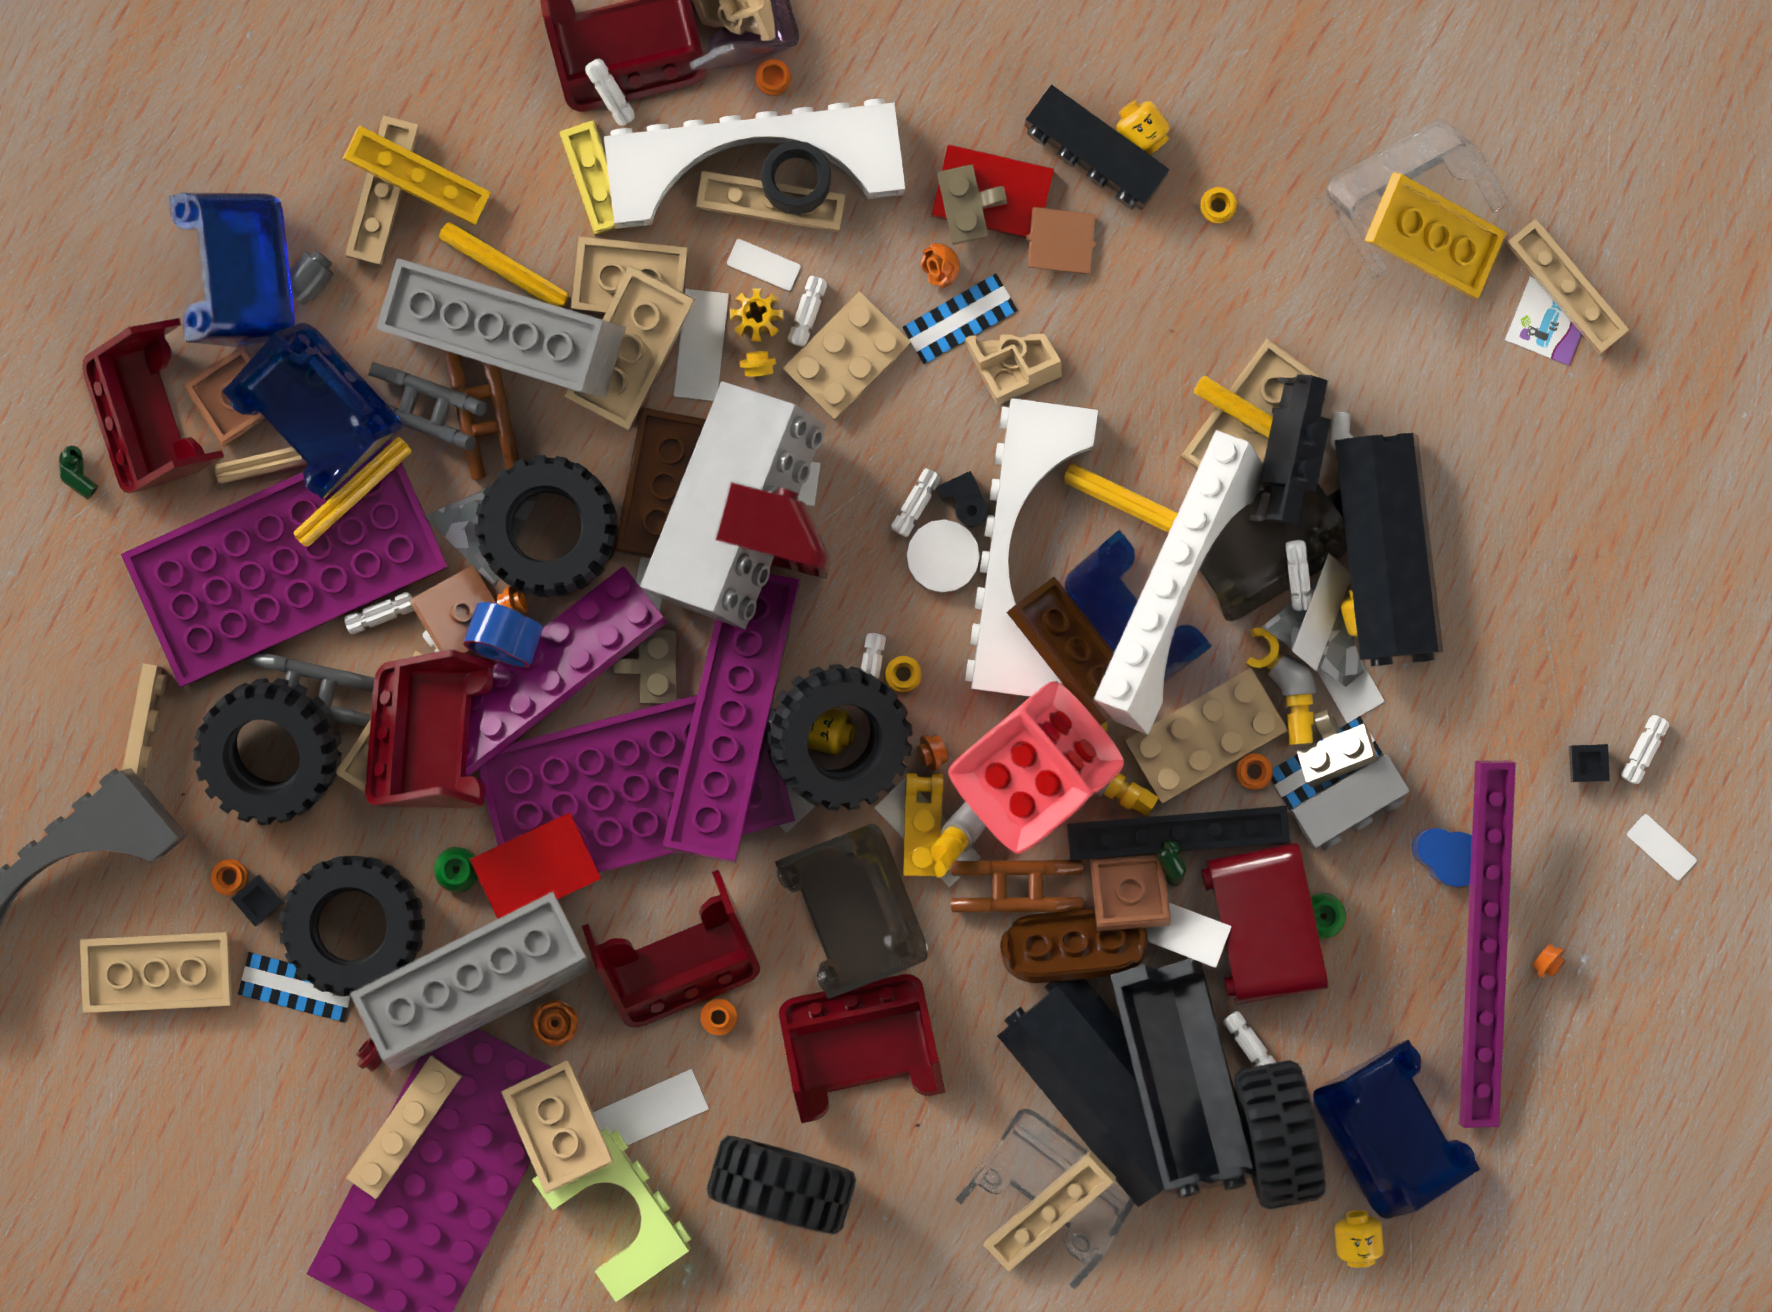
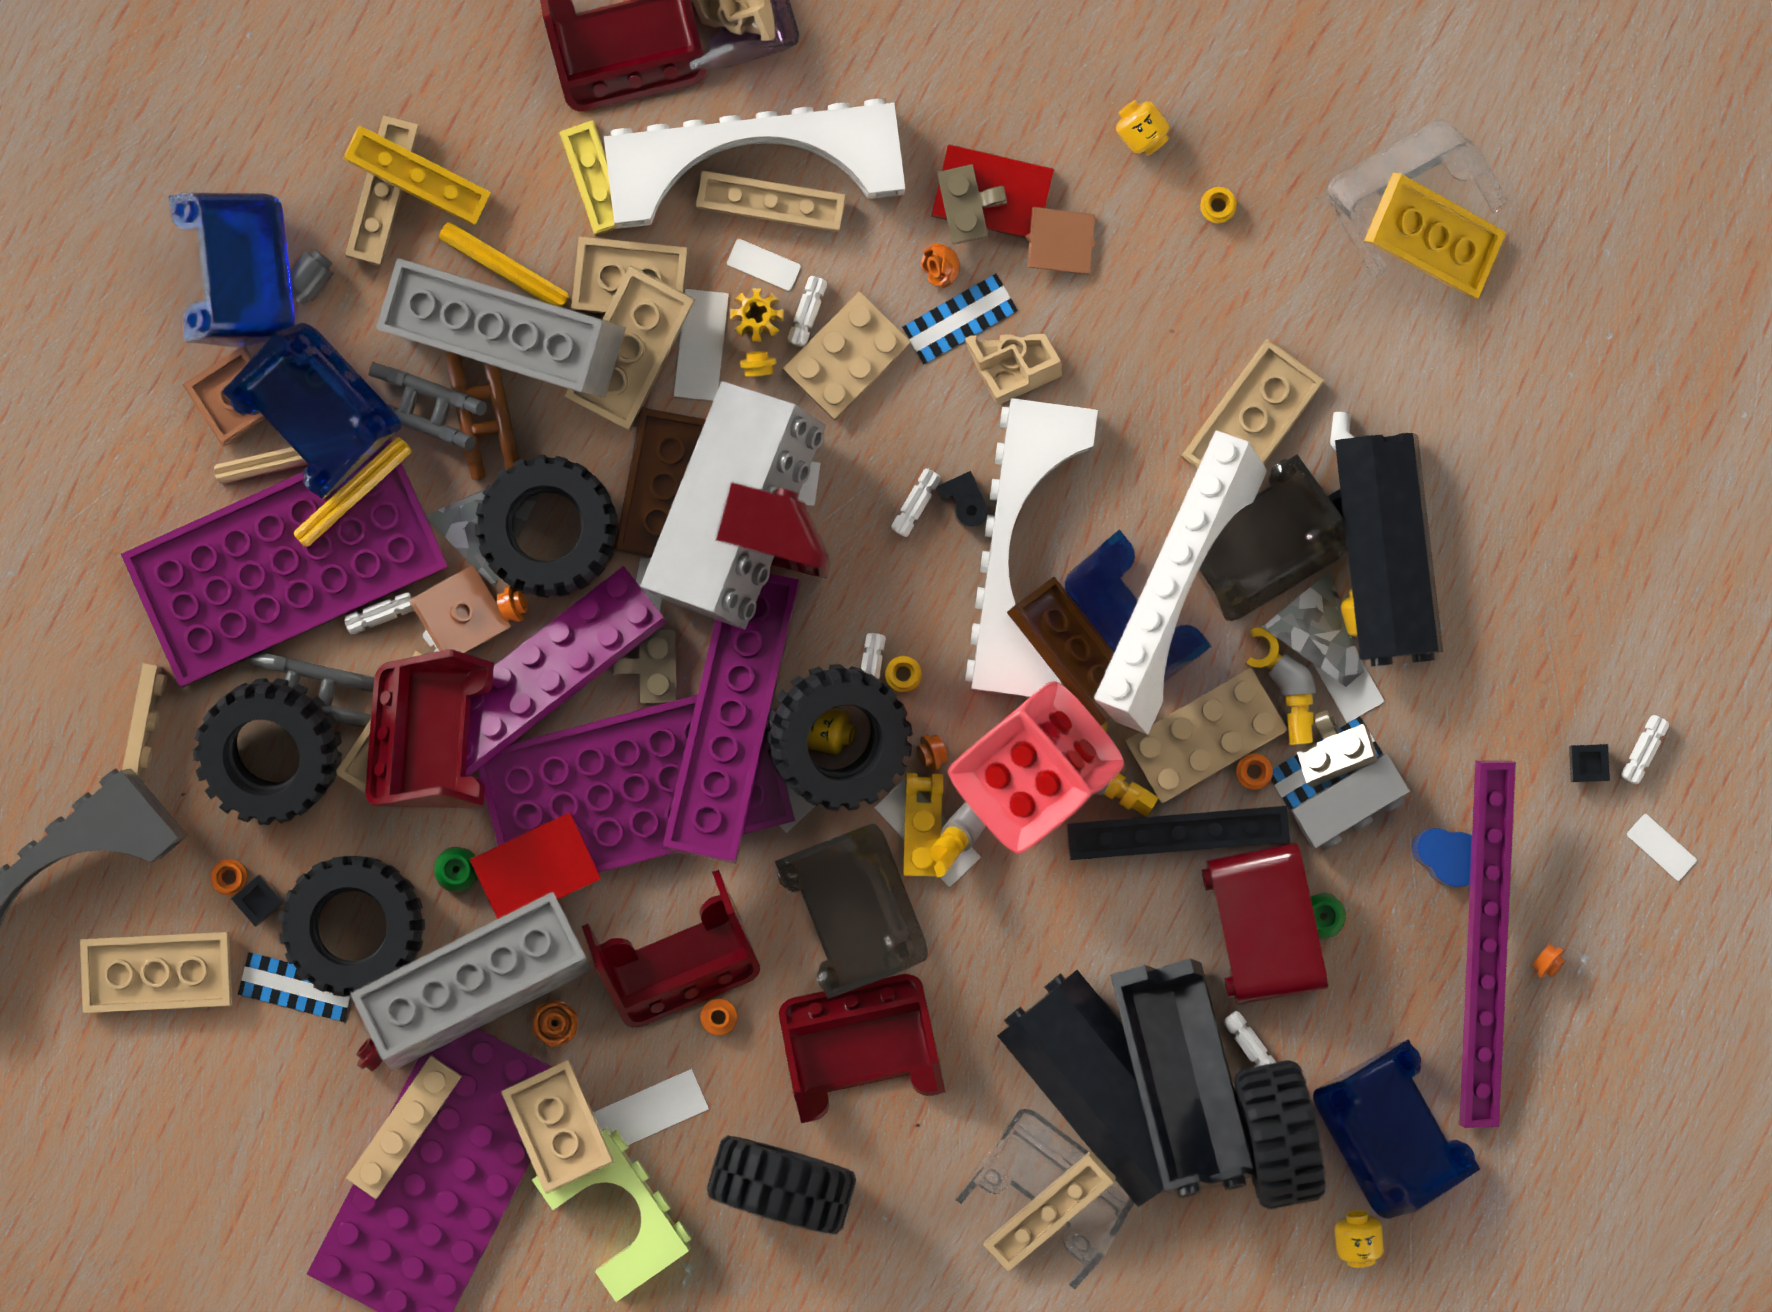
(73, 473): dark green arm -> none
(136, 410): dark red windscreen -> none
(503, 635): blue piece -> none
(610, 92): white axle -> none
(773, 77): orange plate -> none
(790, 150): black tyre -> none
(943, 556): white tile -> none
(1000, 902): dark orange piece -> none
(1069, 947): reddish brown tile -> none
(1096, 148): black brick -> none
(1120, 497): yellow axle -> none
(1129, 892): nougat plate -> none
(1172, 863): dark green arm -> none
(1191, 935): white sticker -> none
(1234, 405): yellow axle -> none
(1293, 450): black bracket -> none
(1298, 574): white axle -> none
(1322, 612): white sticker -> none
(1543, 325): white sticker -> none
(1567, 286): tan plate -> none

